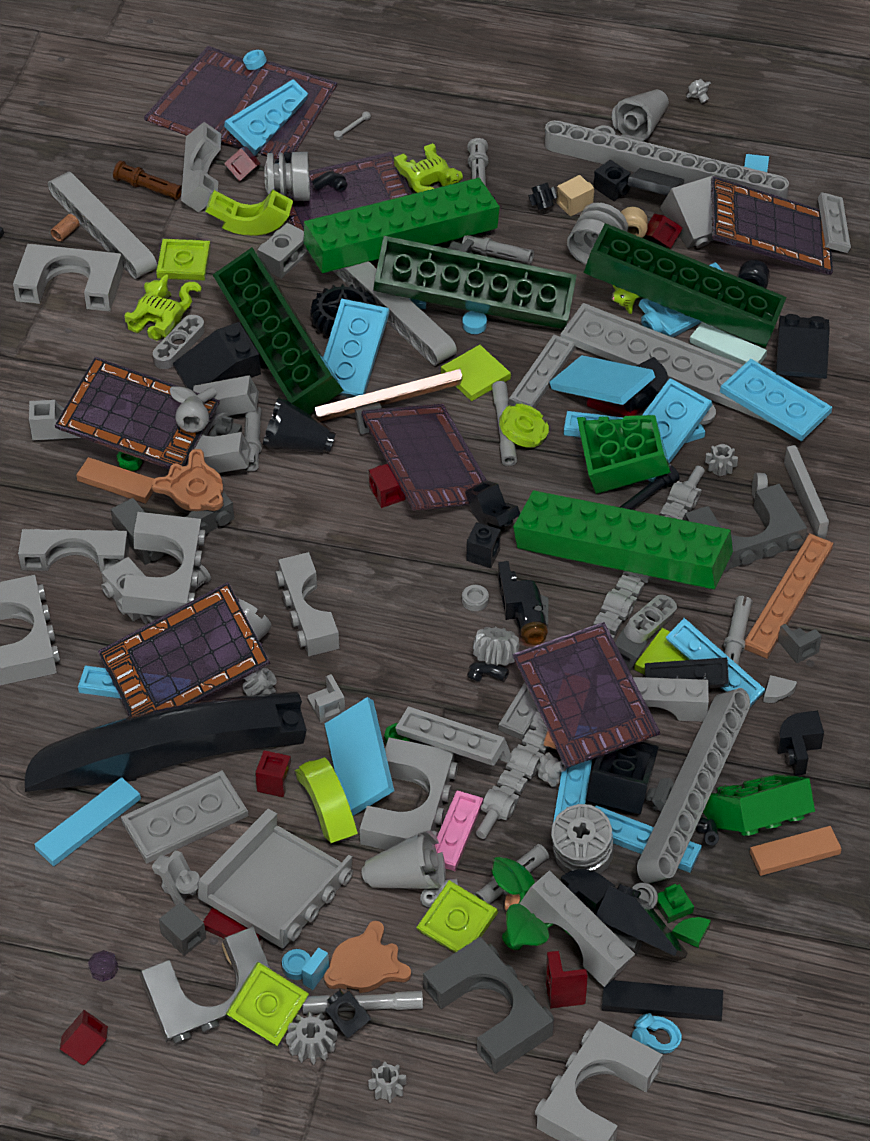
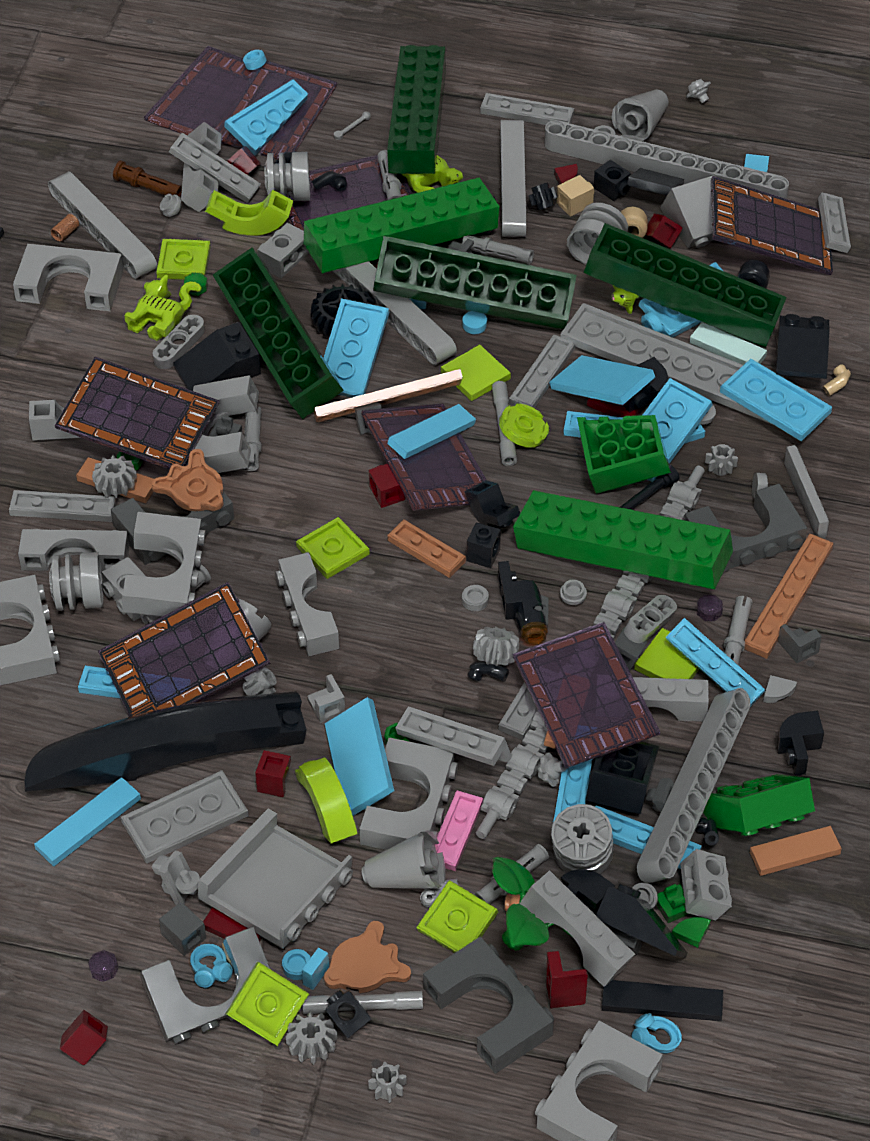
(62, 506): none -> light grey tile
(76, 581): none -> light grey wheel
(114, 476): none -> light grey gear
(170, 205): none -> light grey plate
(192, 414): light grey piece -> none
(198, 278): none -> green tile
(206, 976): none -> medium azure piece
(225, 173): none -> light grey tile
(296, 430): black cone -> none
(333, 547): none -> lime tile
(391, 184): none -> light grey pin
(417, 110): none -> dark green brick
(426, 548): none -> nougat tile
(431, 431): none -> medium azure tile
(478, 159): light grey pin -> none
(513, 179): none -> light grey beam
(525, 109): none -> light grey tile
(565, 173): none -> dark red tile
(573, 592): none -> light grey plate
(705, 884): none -> light grey brick
(709, 607): none -> clear purple tile
(713, 670): black tile -> none
(841, 379): none -> tan arm

